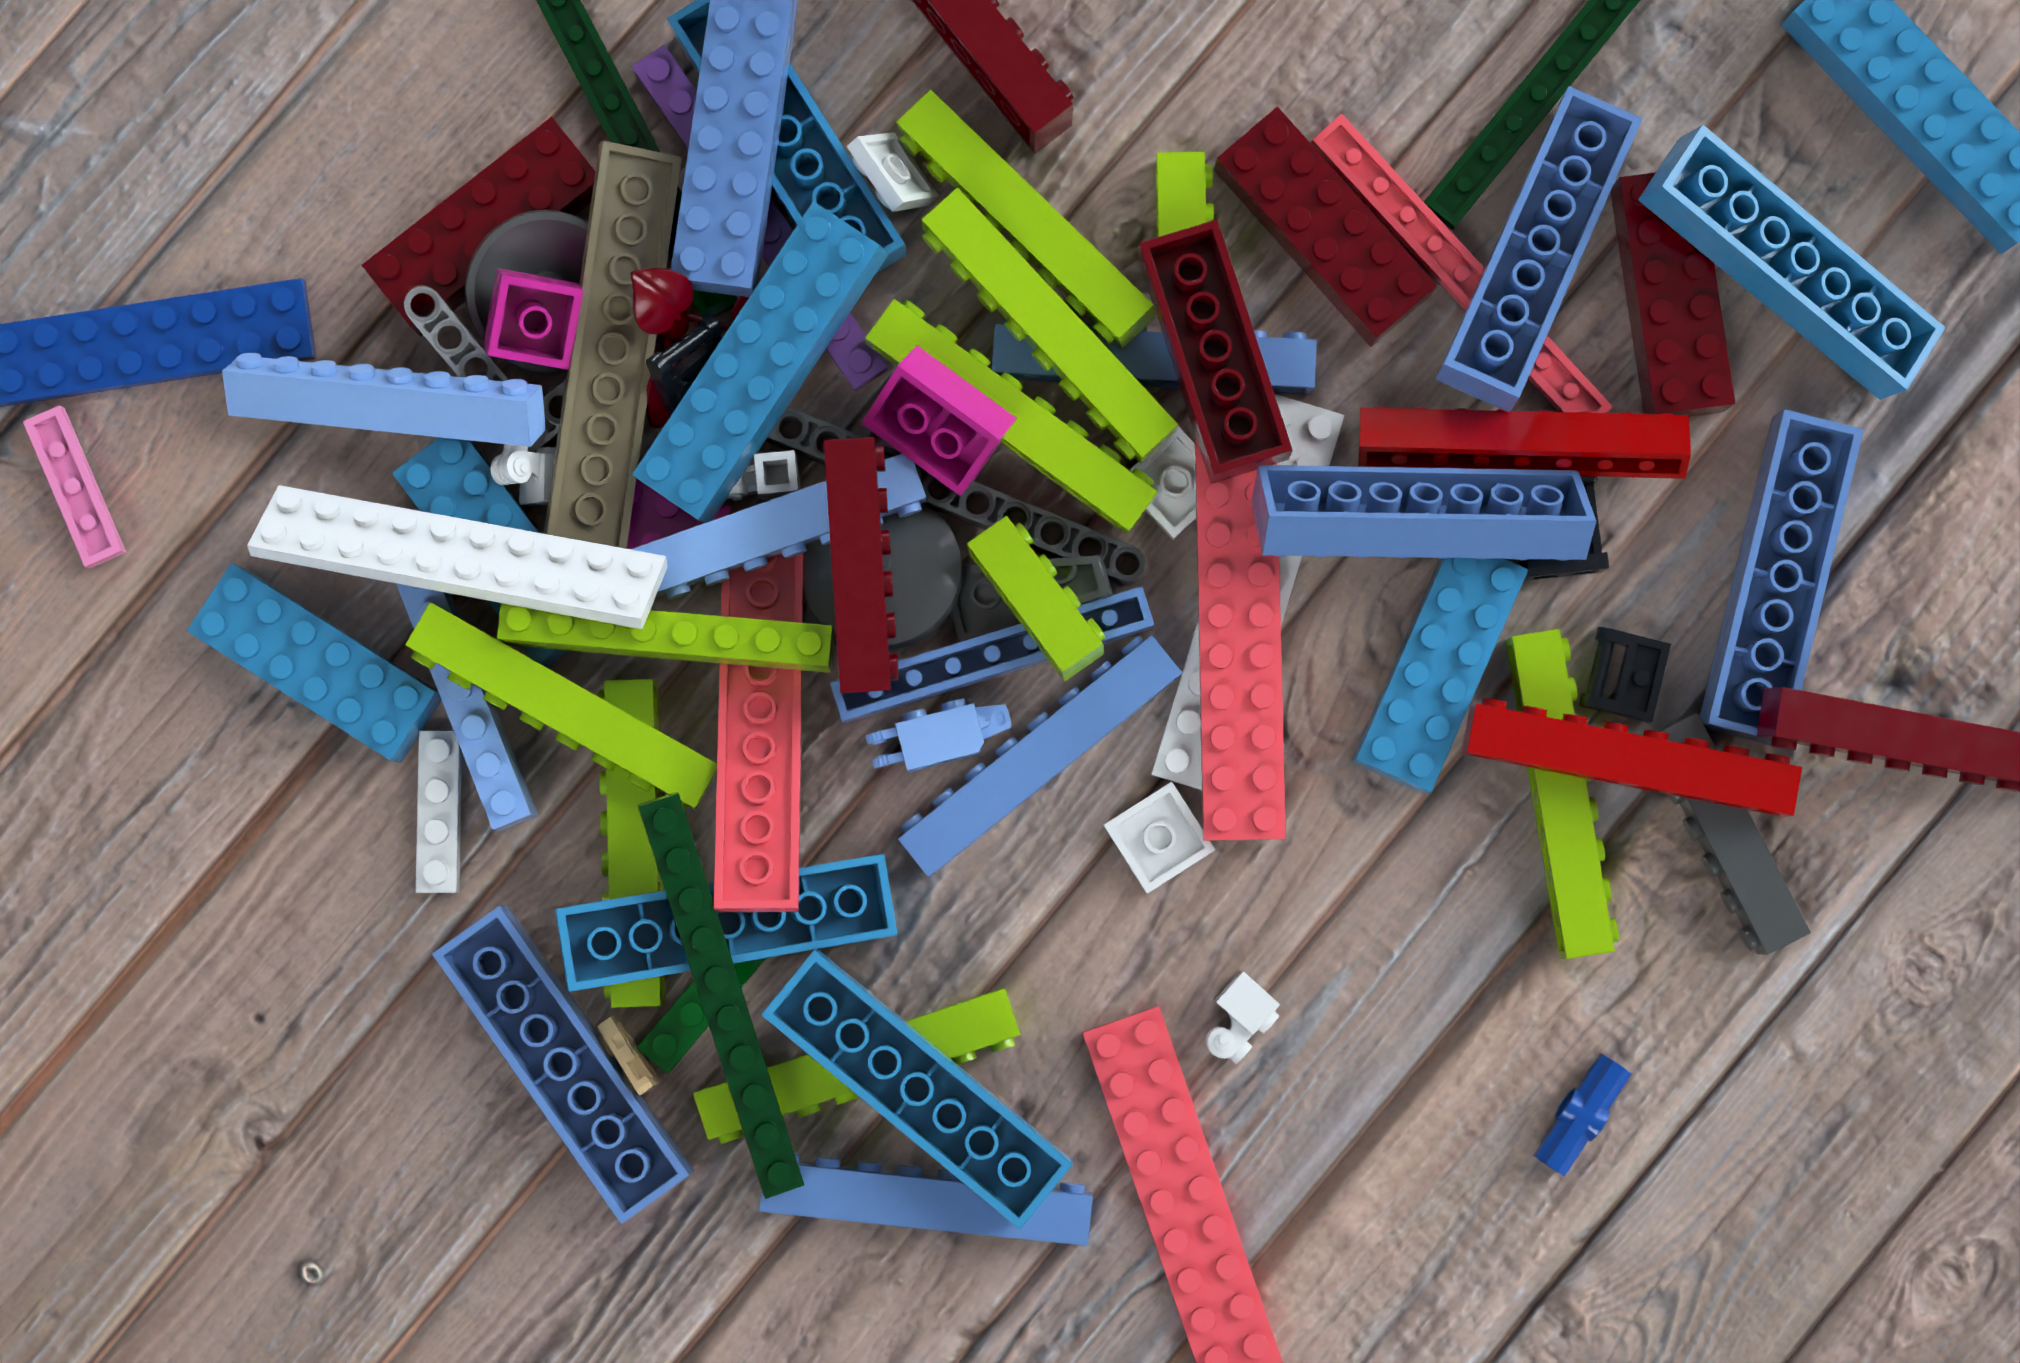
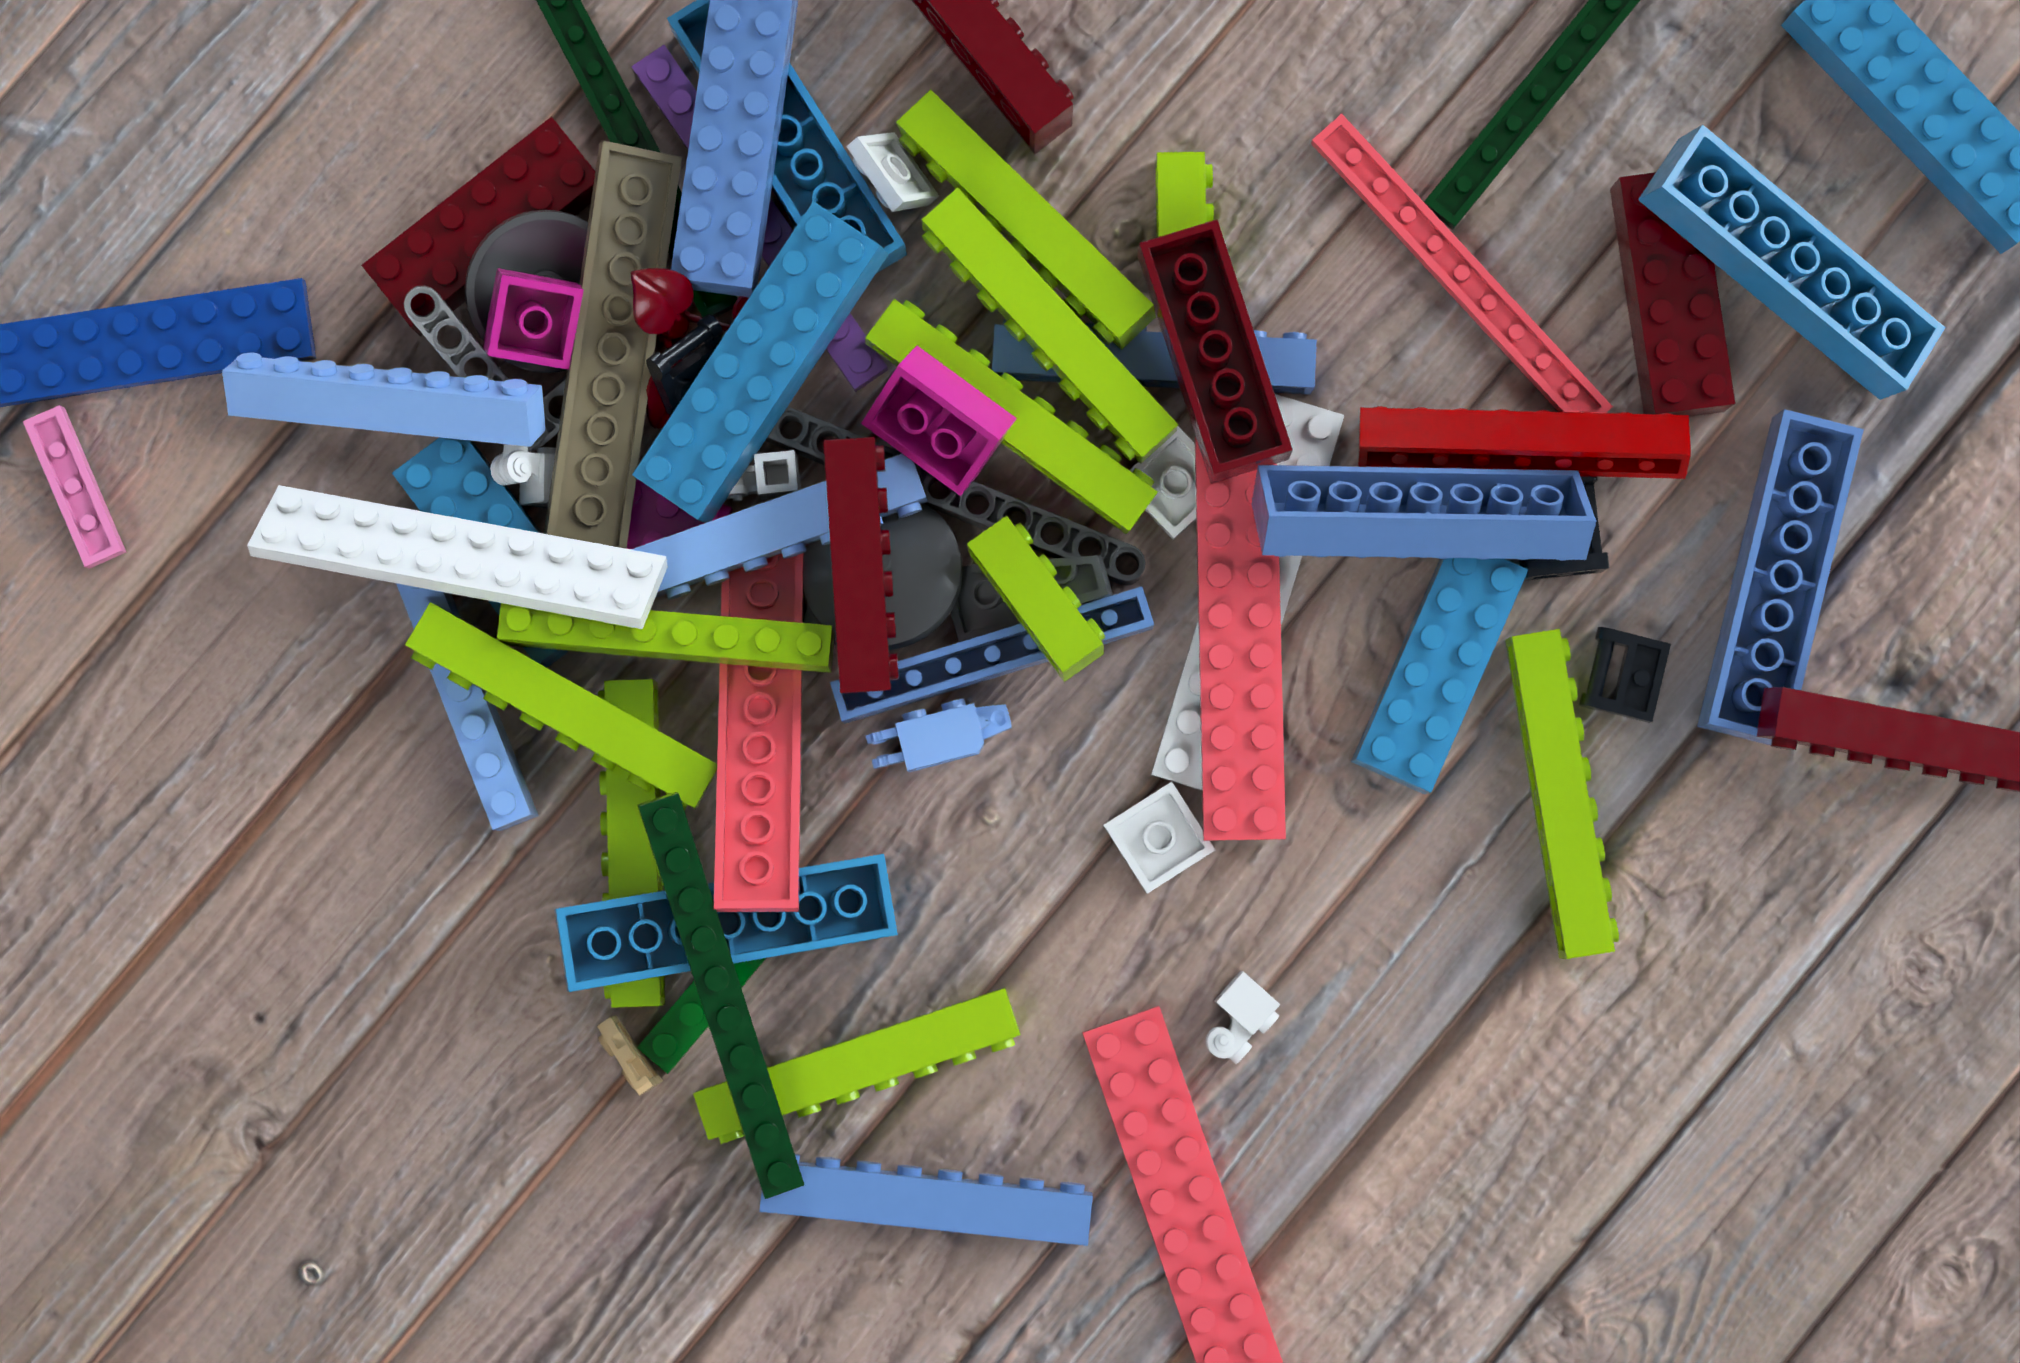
(315, 663): dark azure brick -> none
(438, 813): white plate -> none
(563, 1063): medium blue brick -> none
(918, 1088): dark azure brick -> none
(1040, 755): medium blue brick -> none
(1324, 226): dark red brick -> none
(1538, 249): medium blue brick -> none
(1582, 1114): blue piece -> none
(1632, 759): red brick -> none
(1740, 861): dark grey brick -> none

